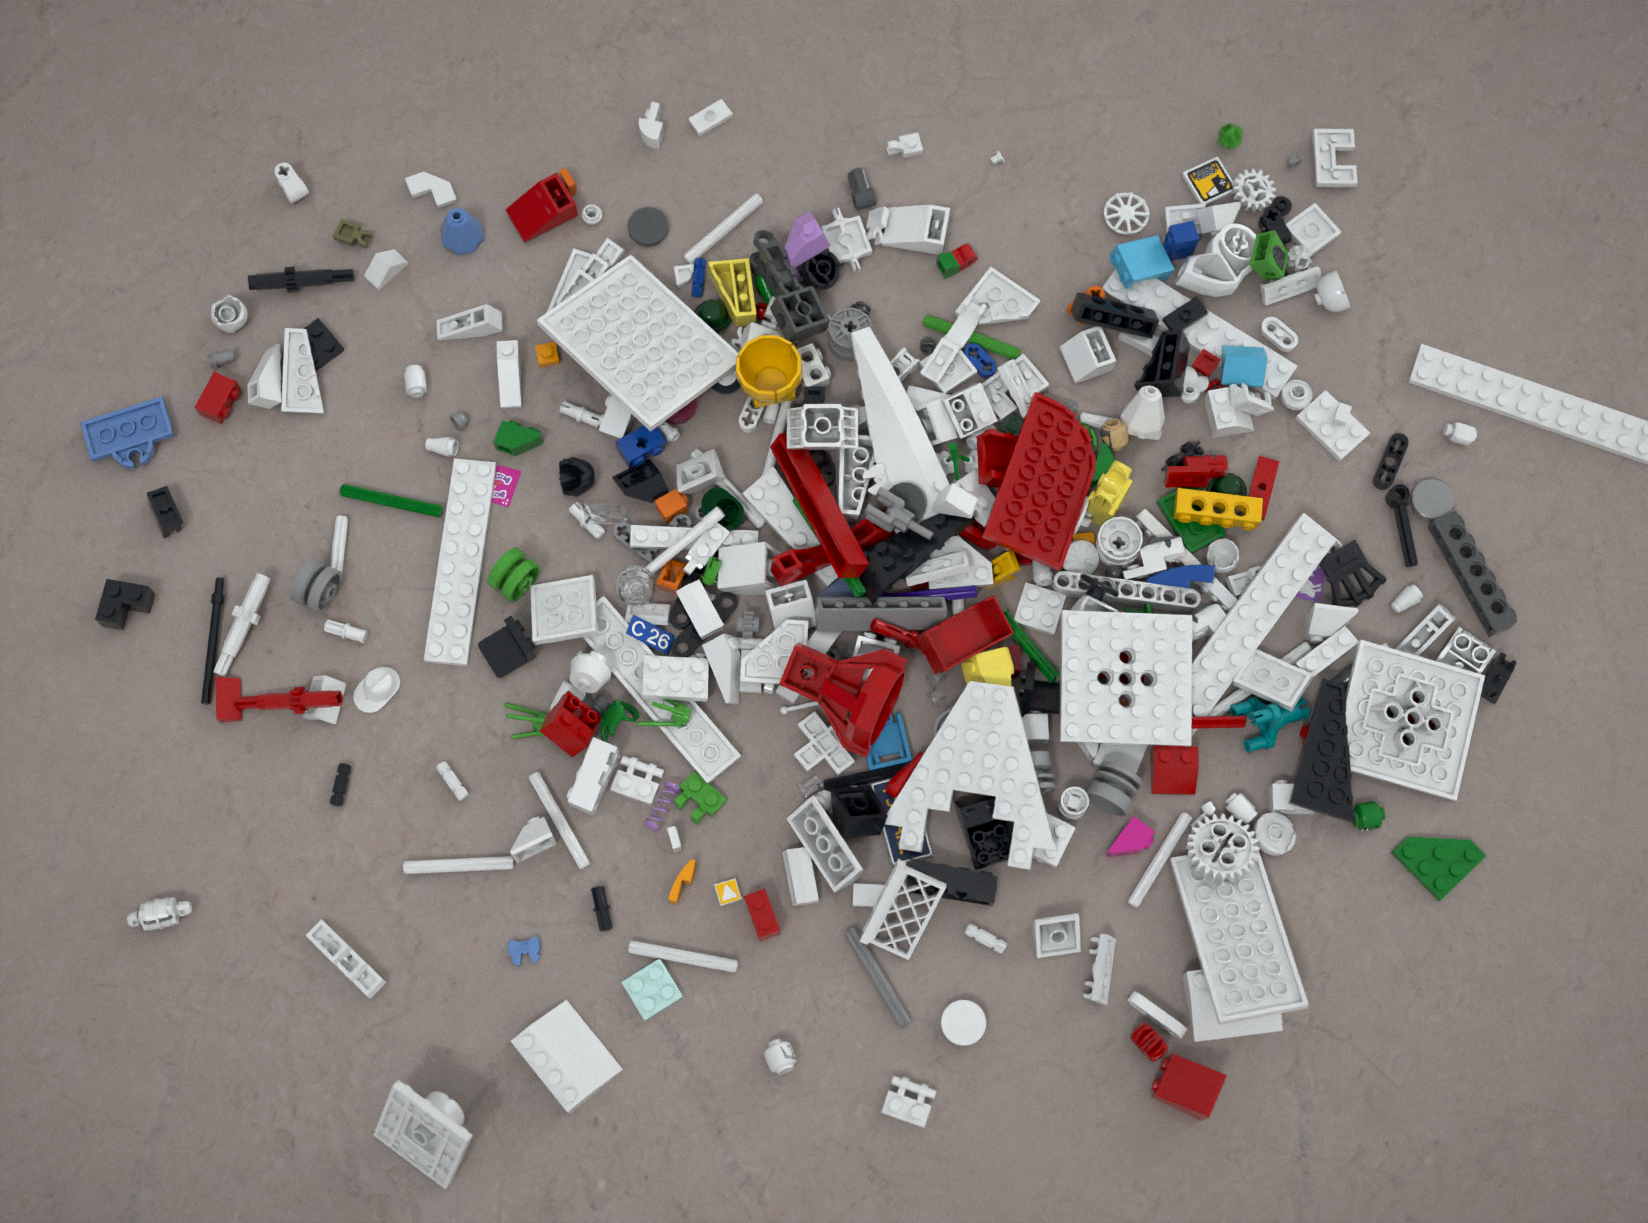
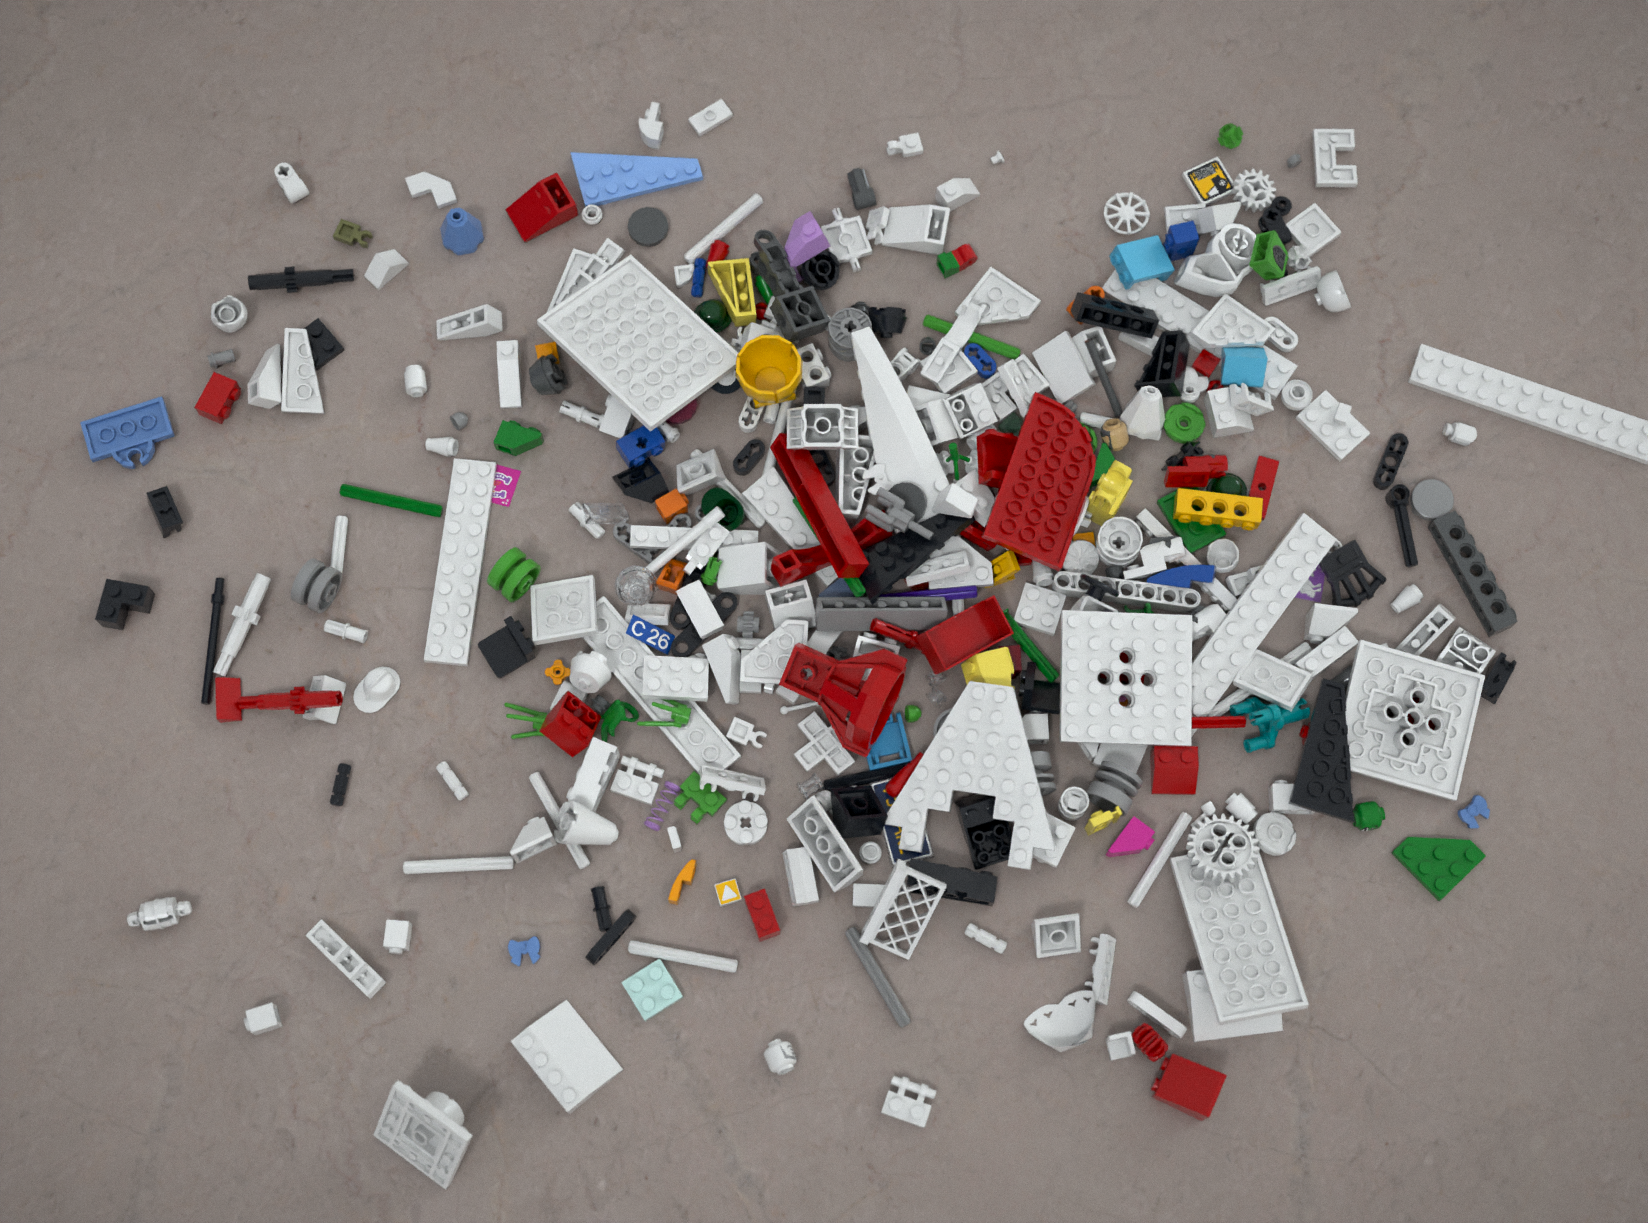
(262, 1019): none -> white brick
(397, 936): none -> white brick
(547, 376): none -> dark grey cone
(557, 678): none -> light orange plate
(568, 181): orange tile -> none
(576, 476): black hair -> none
(583, 826): none -> white cone
(611, 937): none -> black beam
(620, 177): none -> light blue wing
(718, 251): none -> red cone
(732, 781): none -> white plate
(741, 732): none -> white plate
(745, 454): none -> black beam
(745, 835): none -> white plate
(870, 852): none -> white plate
(887, 321): none -> black cone
(912, 713): none -> bright green hinge
(956, 193): none -> white slope
(963, 1022): white piece -> none
(1063, 368): none -> white tile
(1067, 1024): none -> white piece
(1101, 820): none -> light yellow plate
(1103, 377): none -> dark grey bar
(1120, 1046): none -> white panel
(1184, 413): none -> bright green plate
(1185, 315): black plate -> none
(1231, 326): none -> white plate
(1477, 806): none -> medium blue piece

